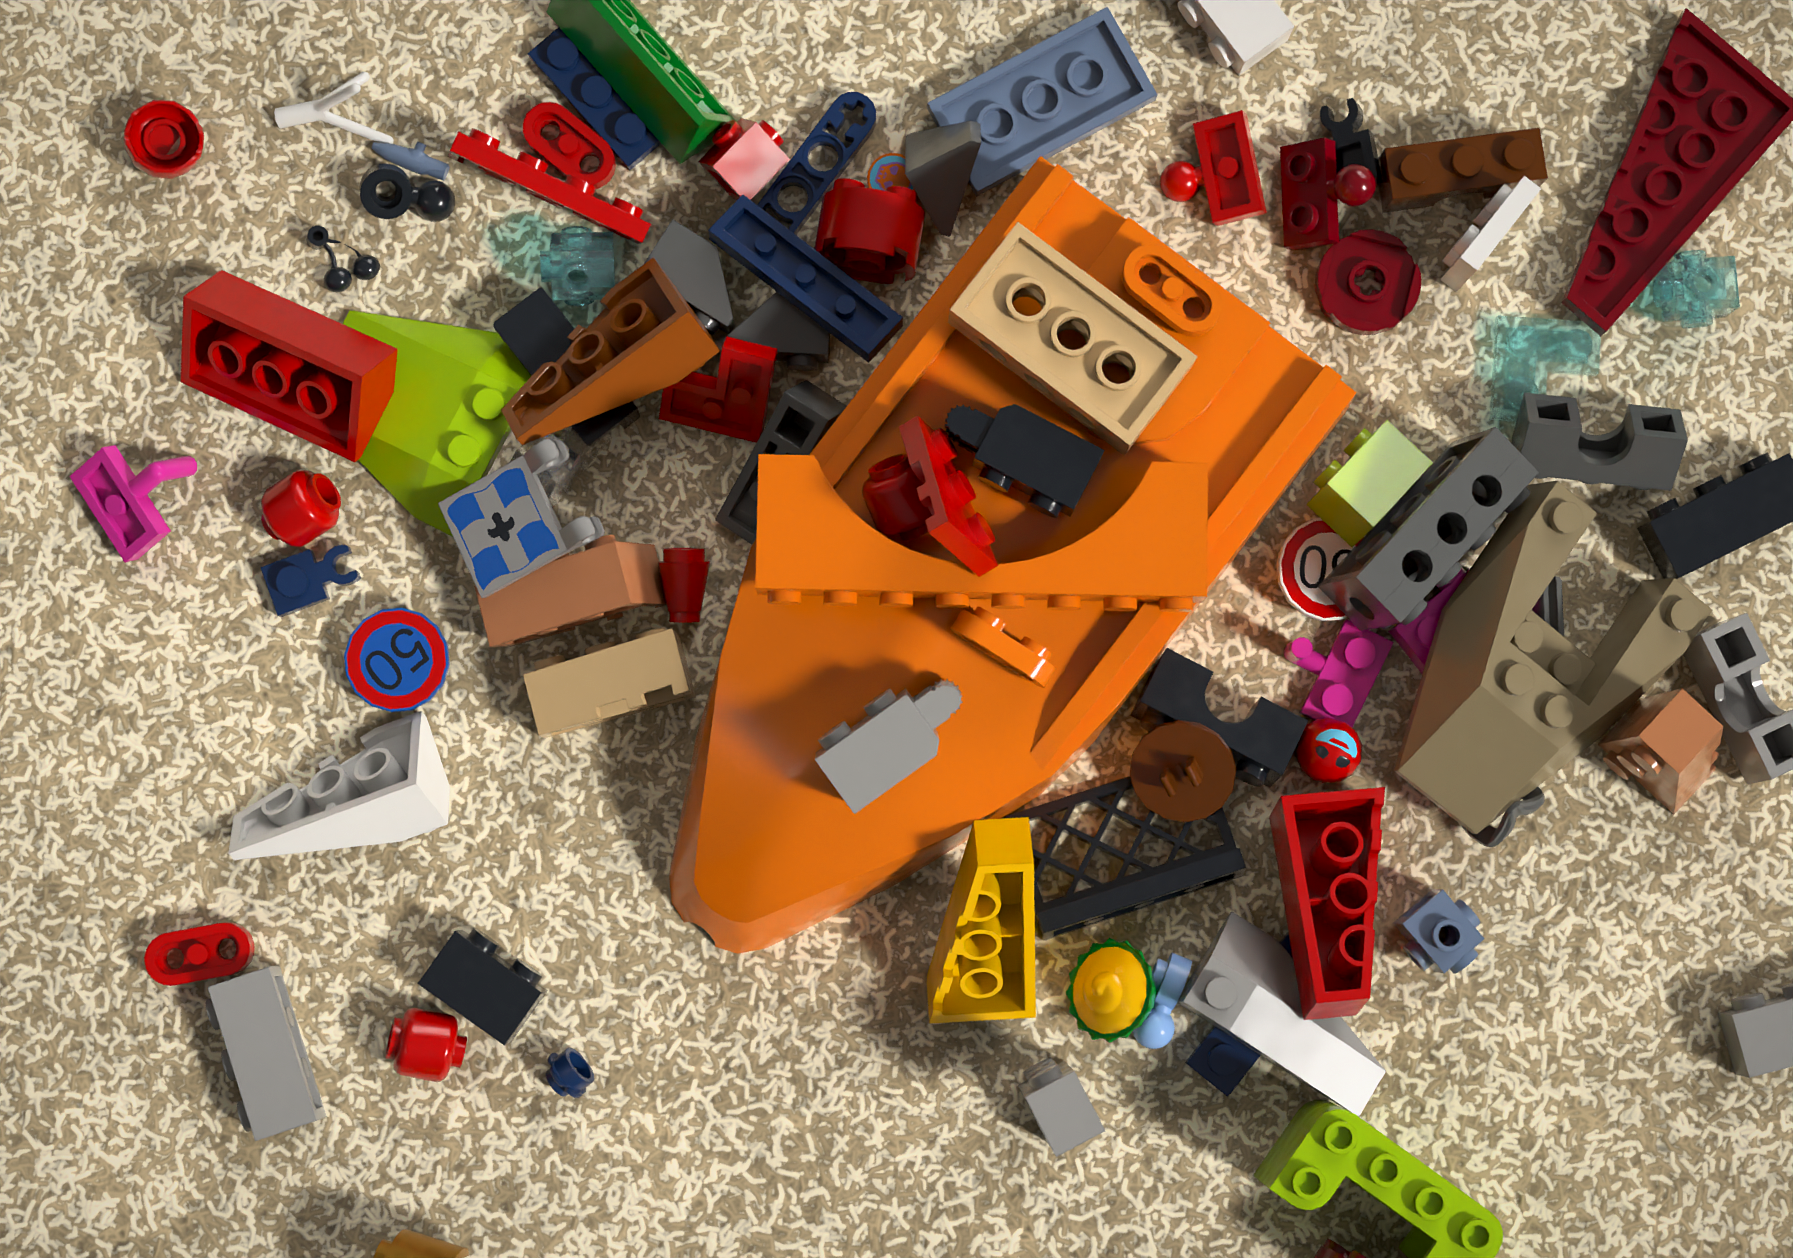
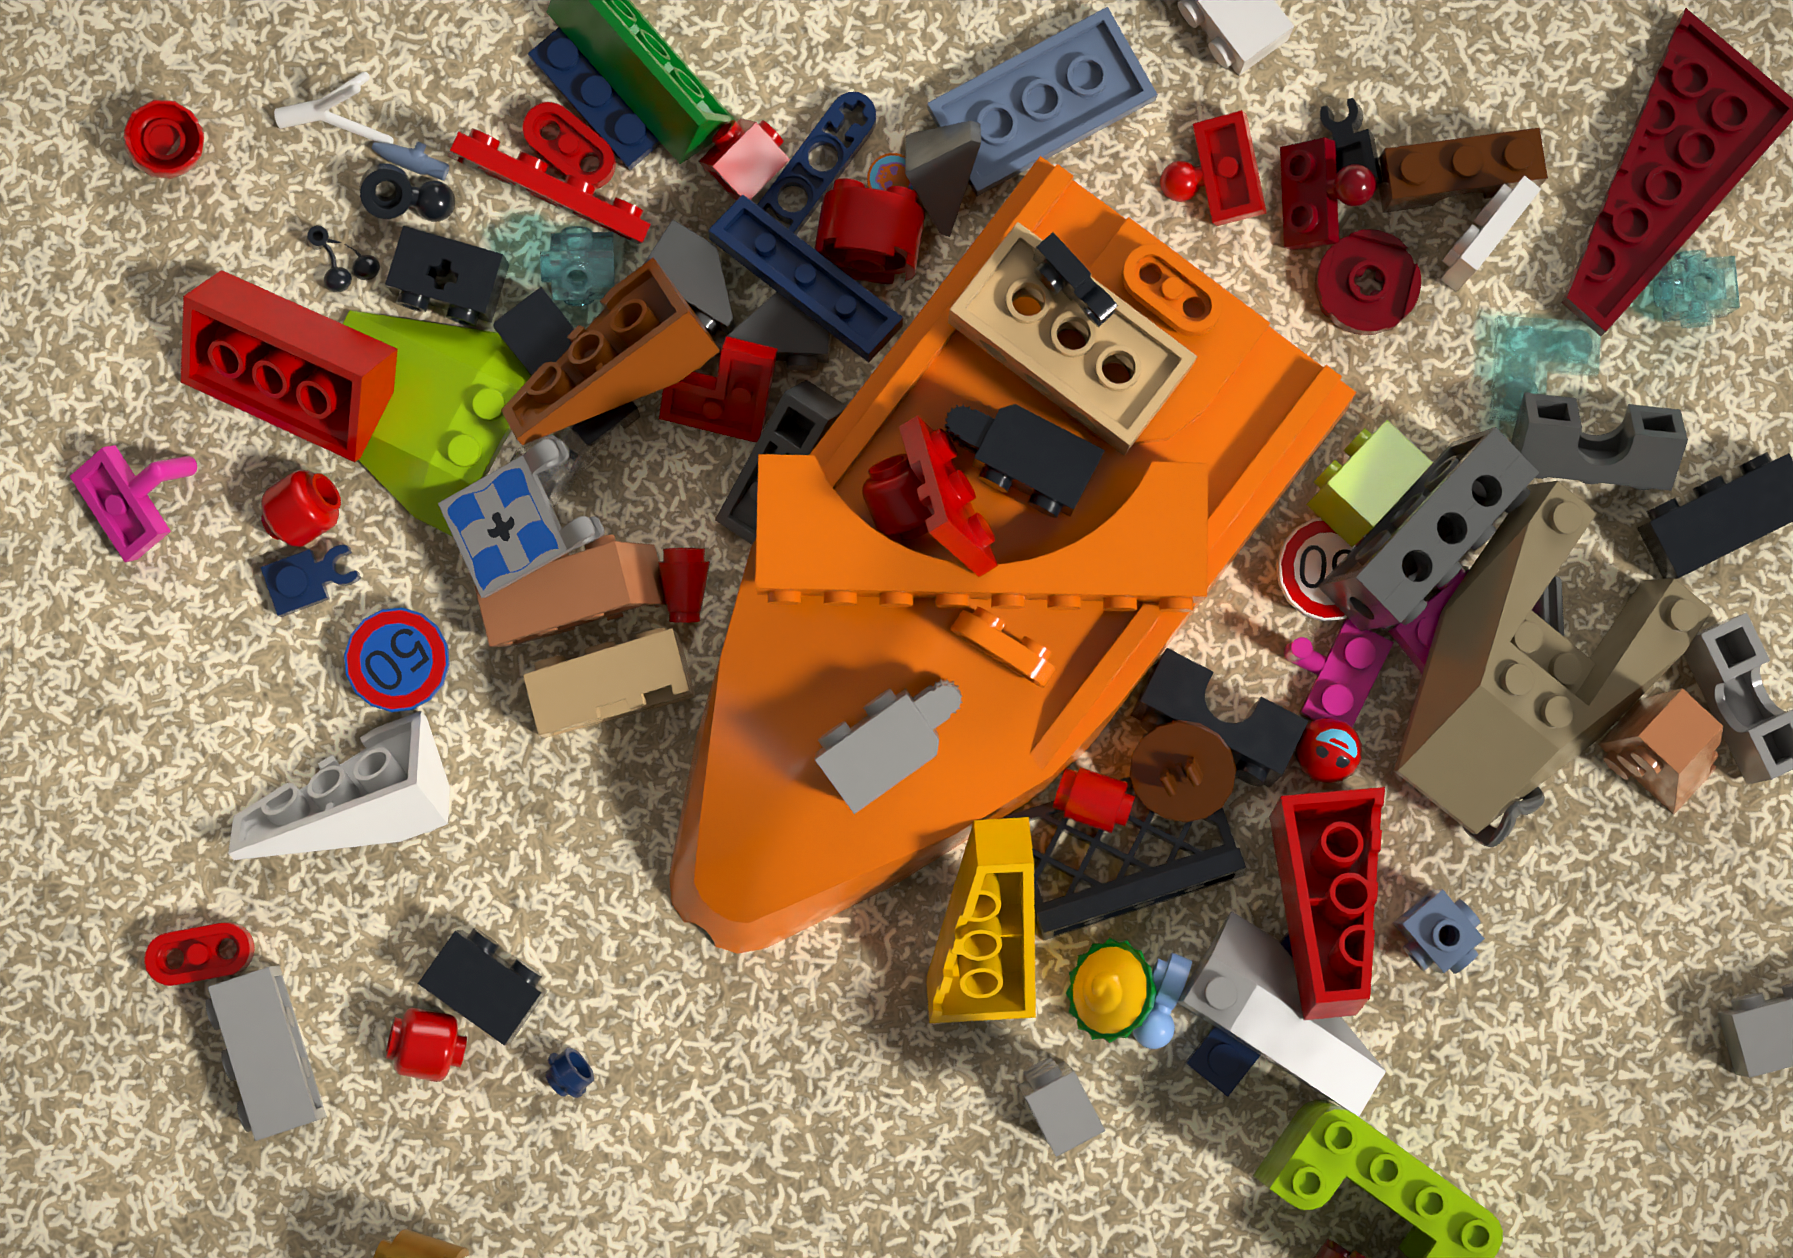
(426, 255): none -> black brick
(1064, 272): none -> black plate
(1093, 799): none -> red brick

